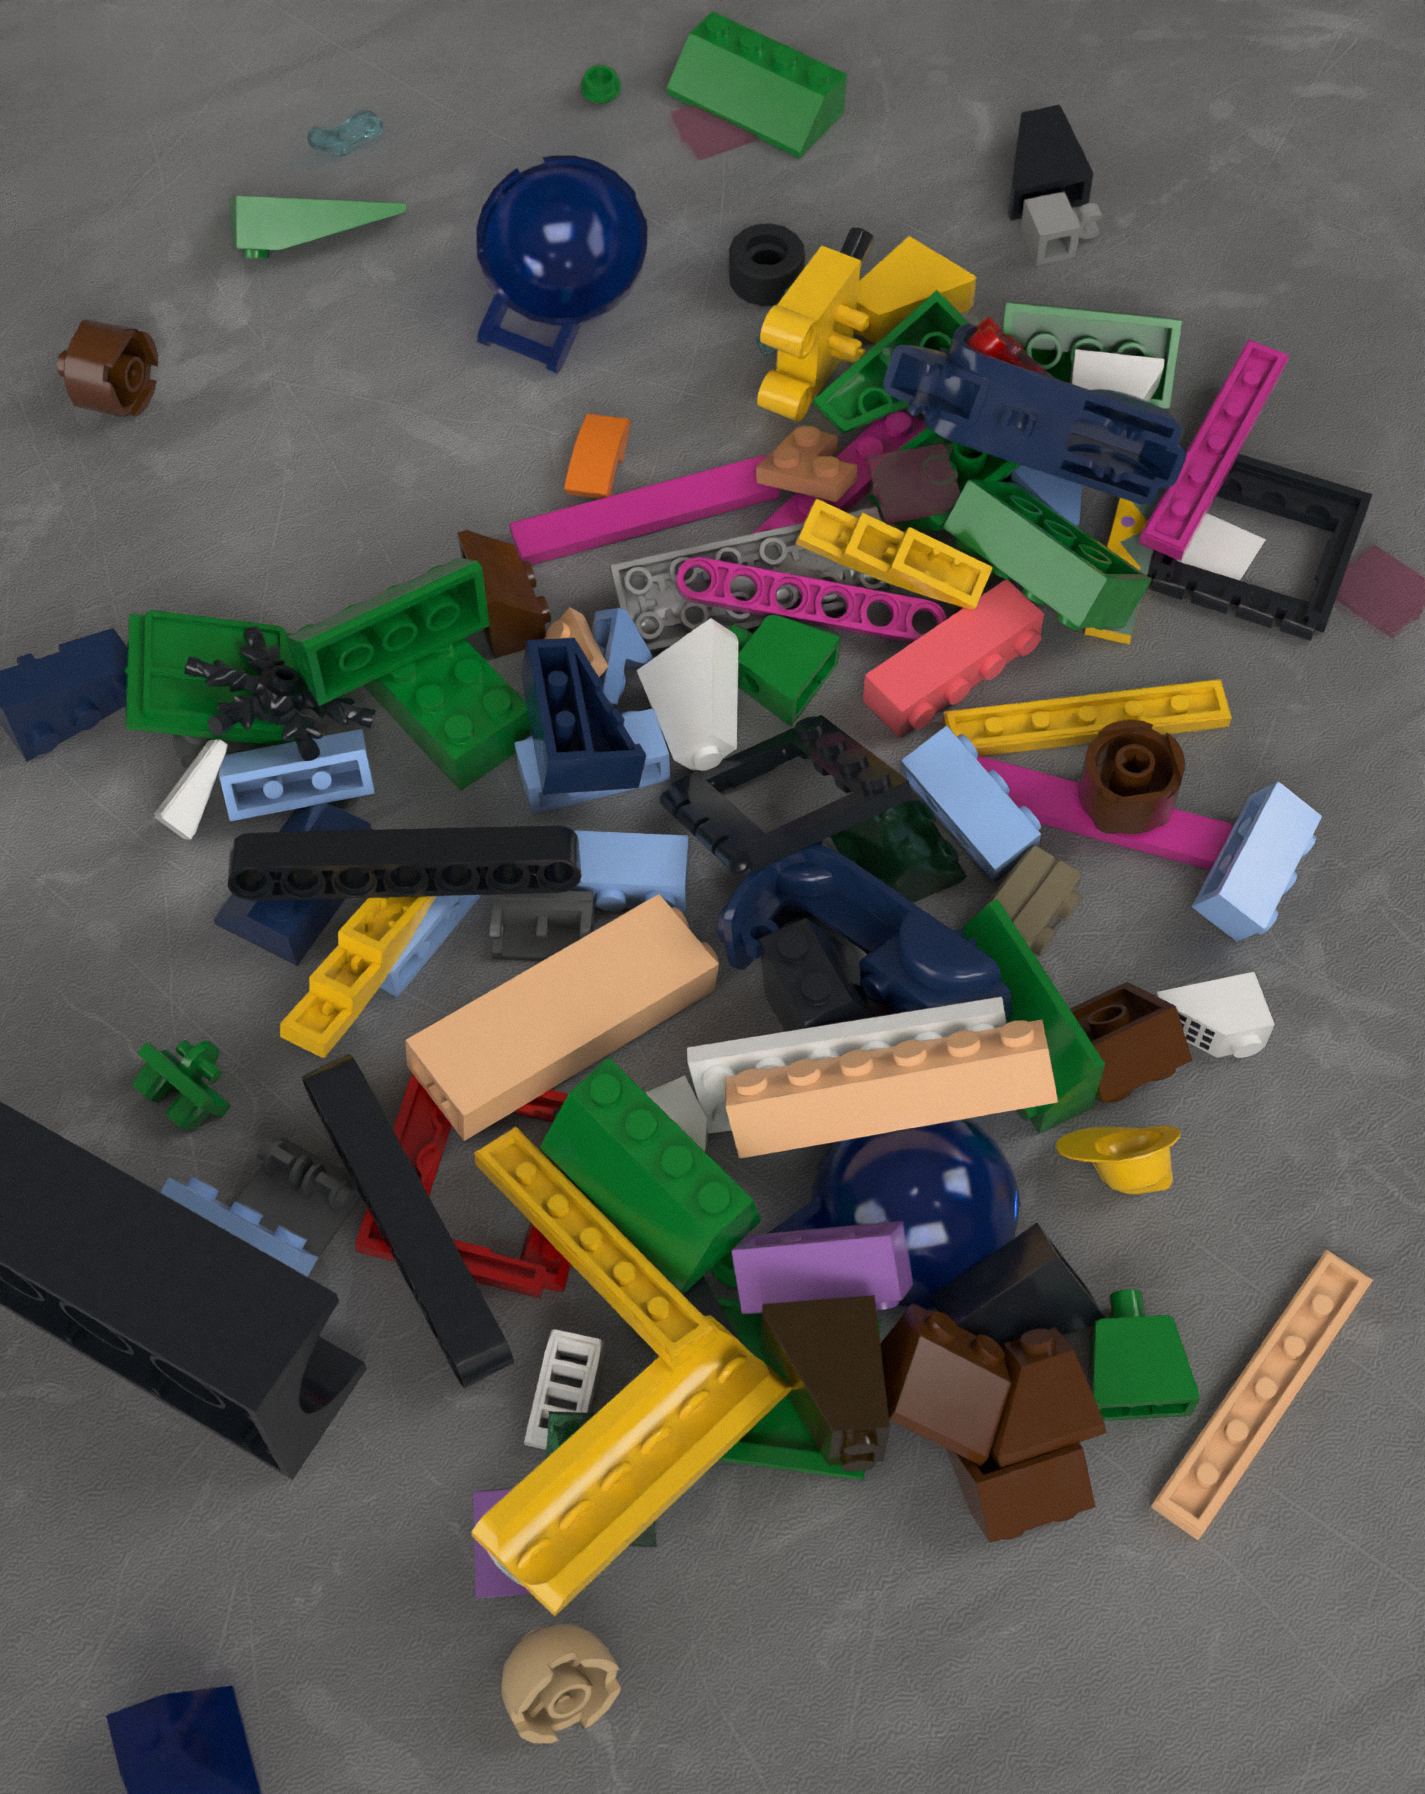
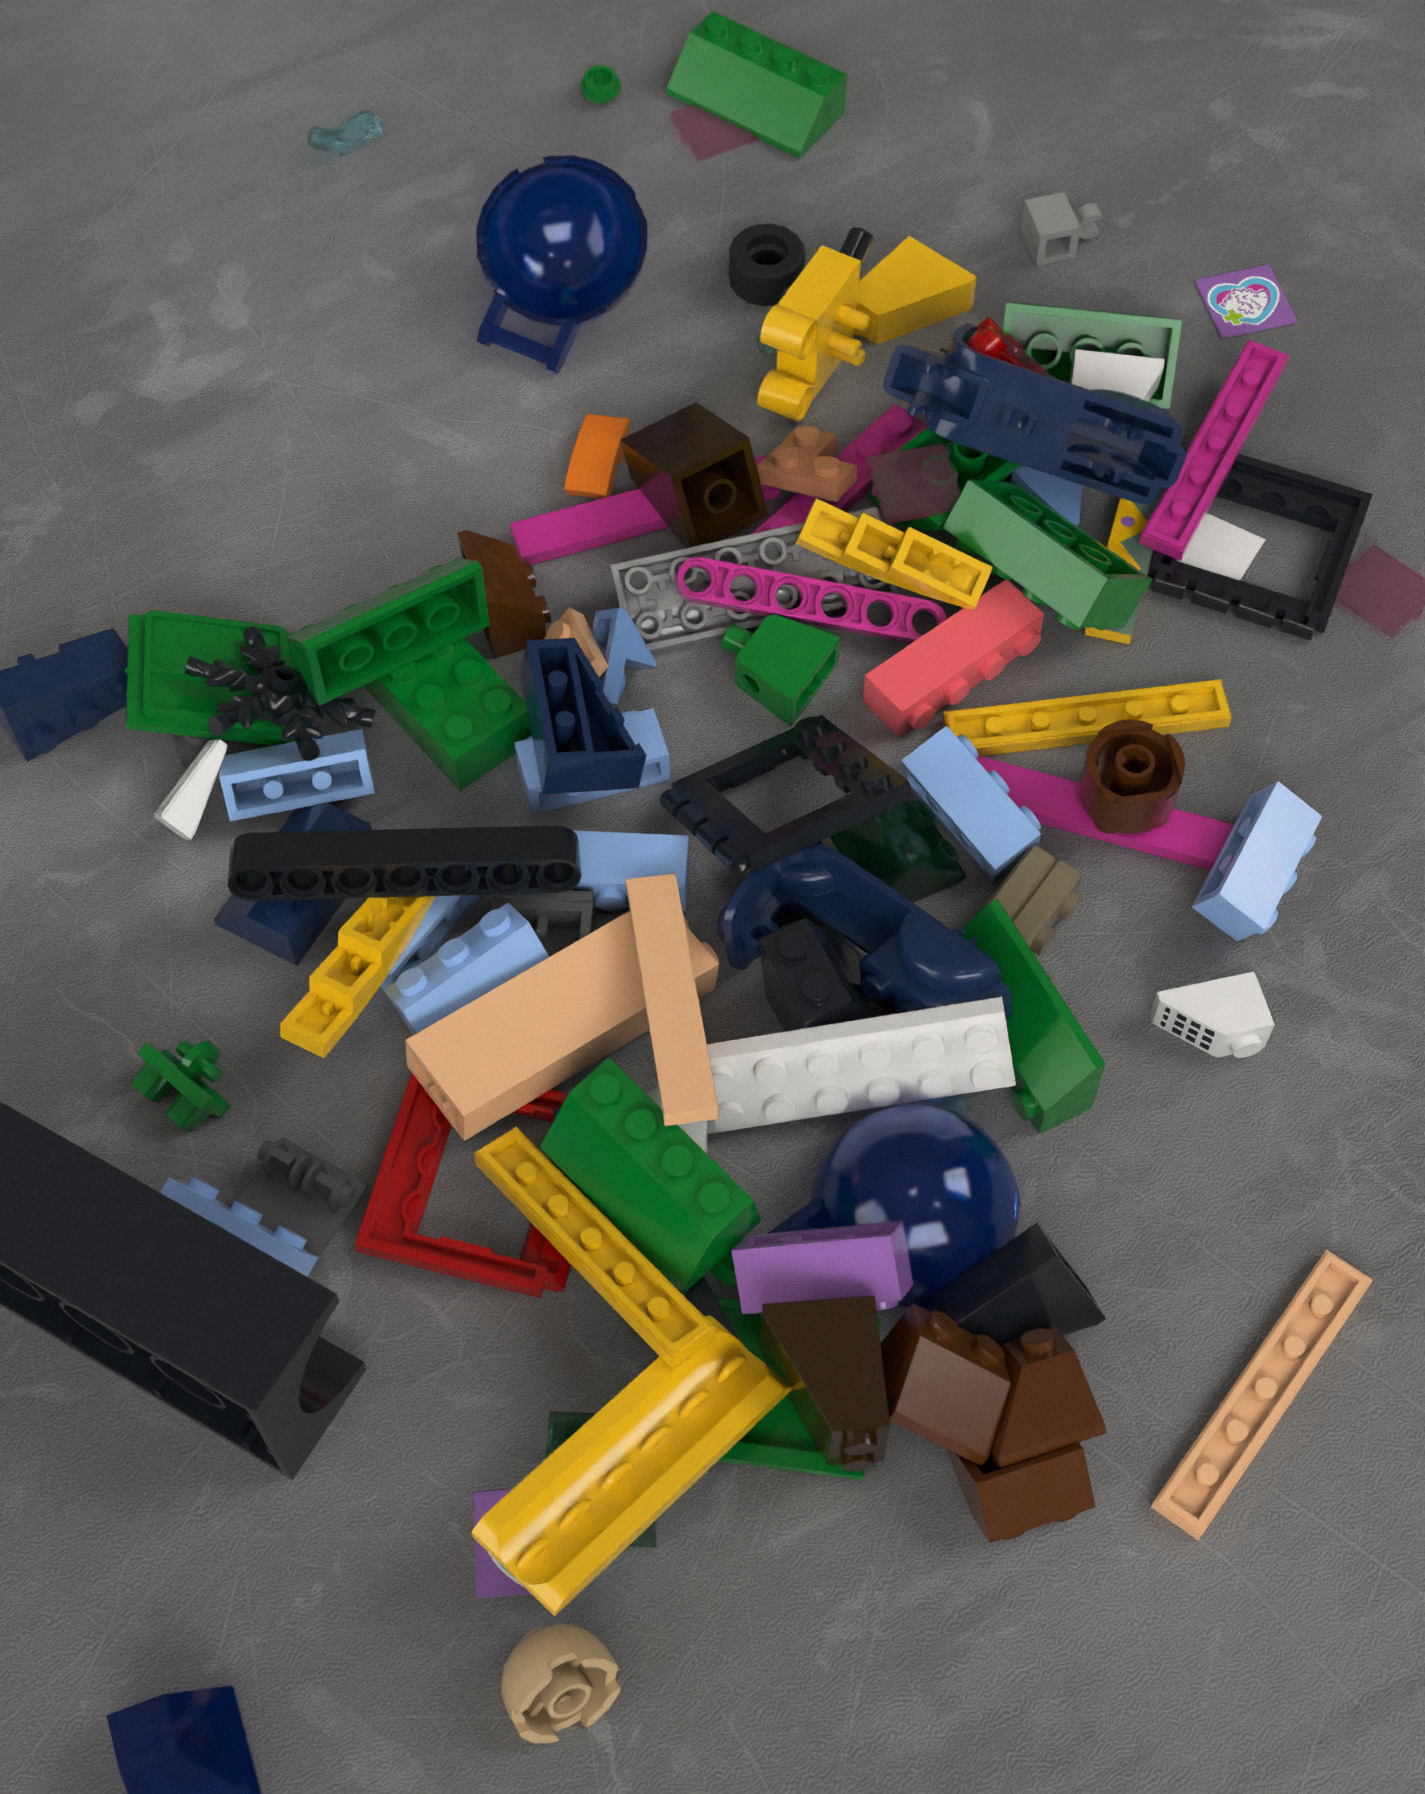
(109, 368): reddish brown brick -> none
(280, 223): wedge -> none
(408, 1221): black beam -> none
(466, 968): none -> light blue brick
(572, 1346): white slope -> none
(671, 1001): none -> light nougat tile
(696, 695): white slope -> none
(697, 475): none -> dark brown slope
(859, 392): green wedge -> none
(890, 1088): light nougat brick -> none
(1048, 161): black slope -> none
(1125, 1157): yellow piece -> none
(1134, 1036): reddish brown slope -> none
(1139, 1363): green torso -> none
(1245, 301): none -> sticker

